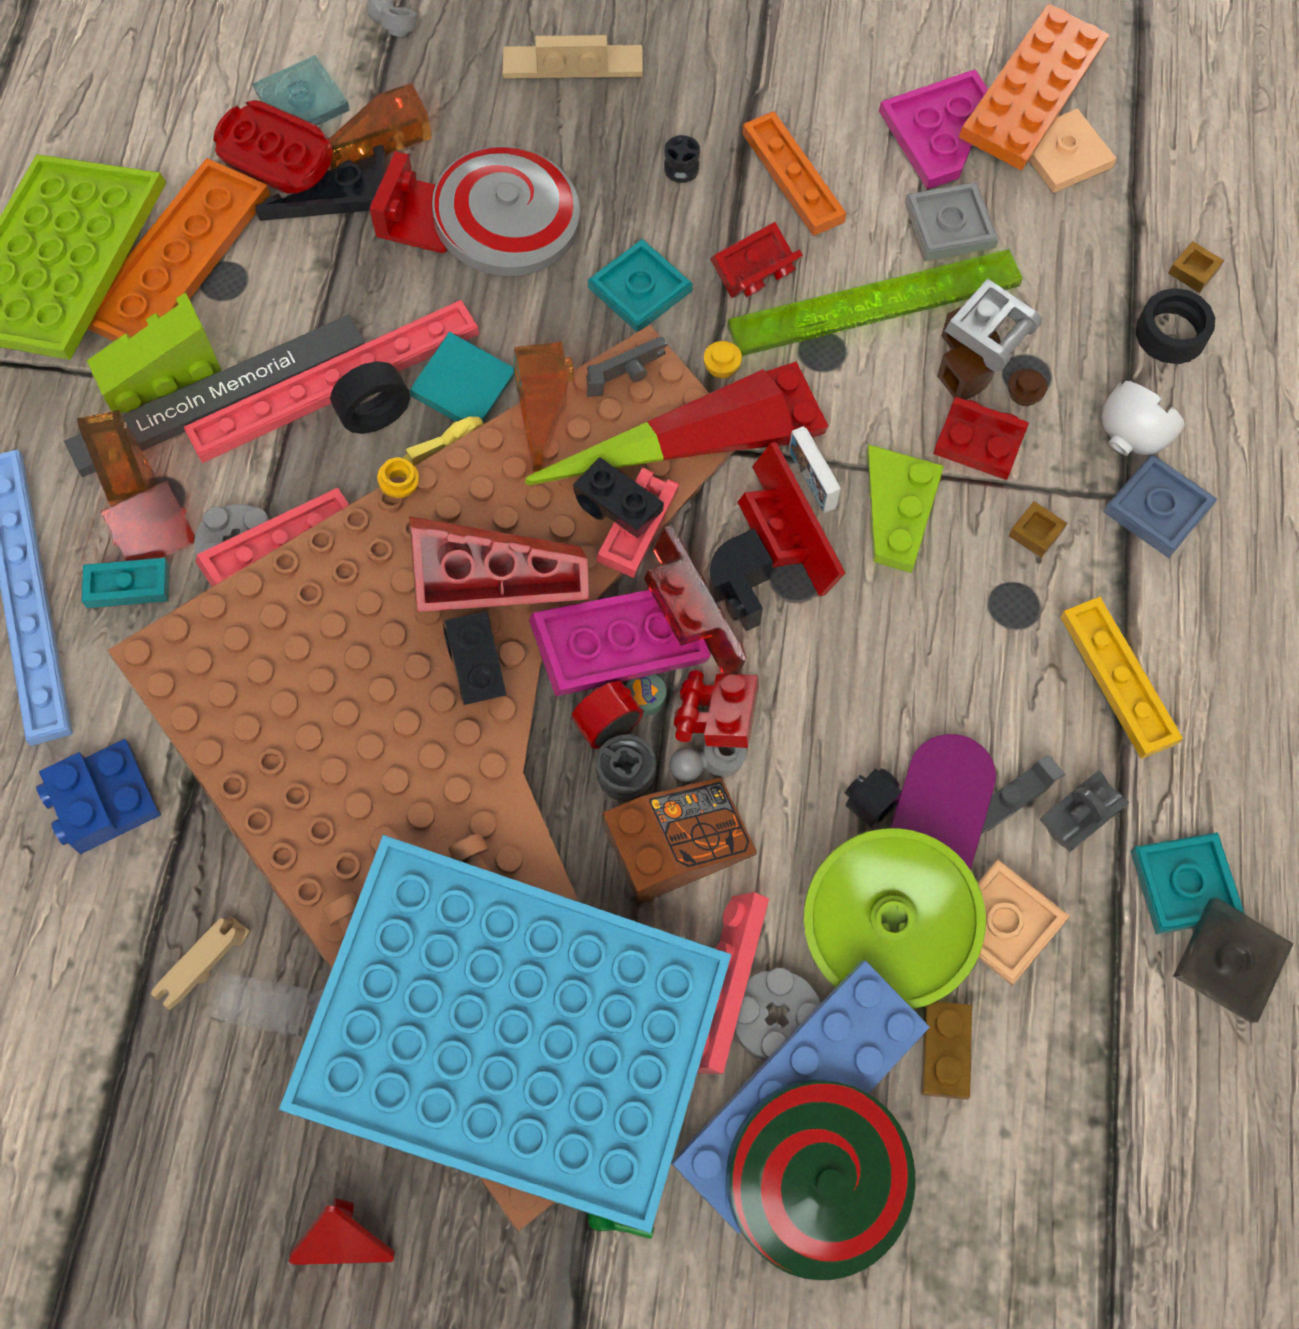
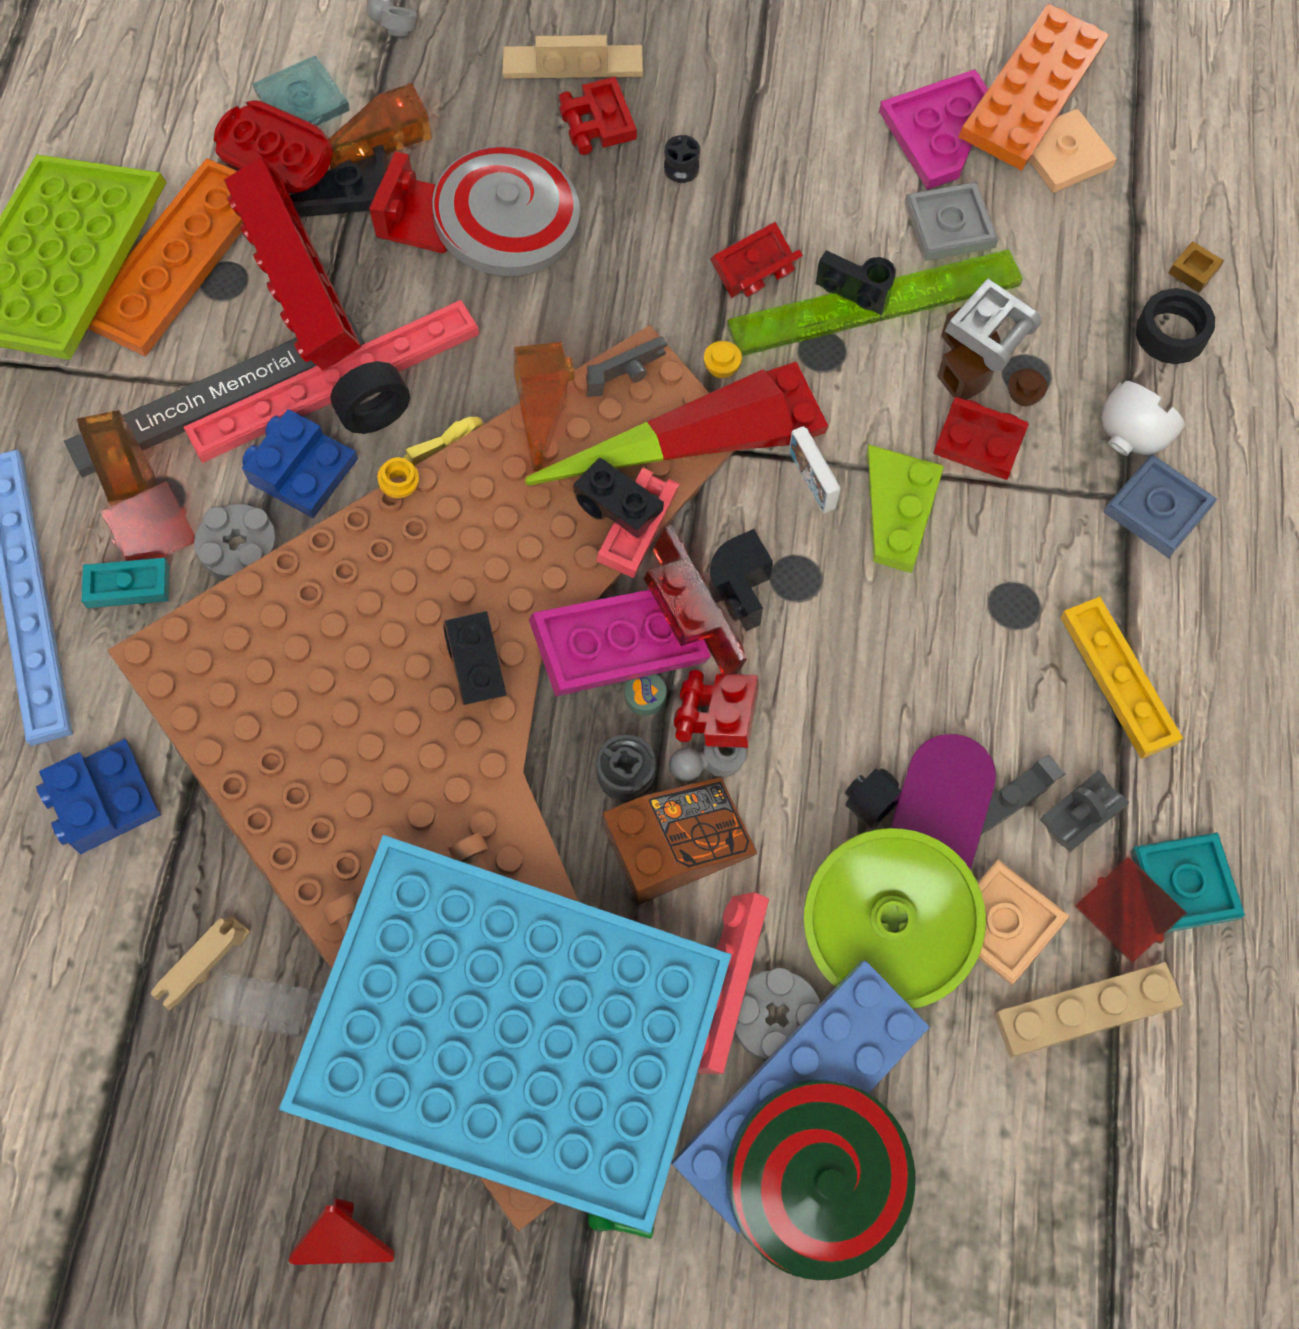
(155, 360): lime wedge -> none
(244, 549): coral plate -> none
(291, 264): none -> red brick
(297, 463): none -> blue plate
(462, 380): teal tile -> none
(490, 568): red wedge -> none
(607, 714): red piece -> none
(608, 112): none -> red plate
(640, 285): teal tile -> none
(788, 522): red bracket -> none
(794, 173): orange plate -> none
(865, 285): none -> black plate
(947, 1050): pearl gold plate -> none
(1037, 529): pearl gold plate -> none
(1088, 1009): none -> tan plate
(1130, 910): none -> clear red piece
(1233, 960): clear smoke plate -> none

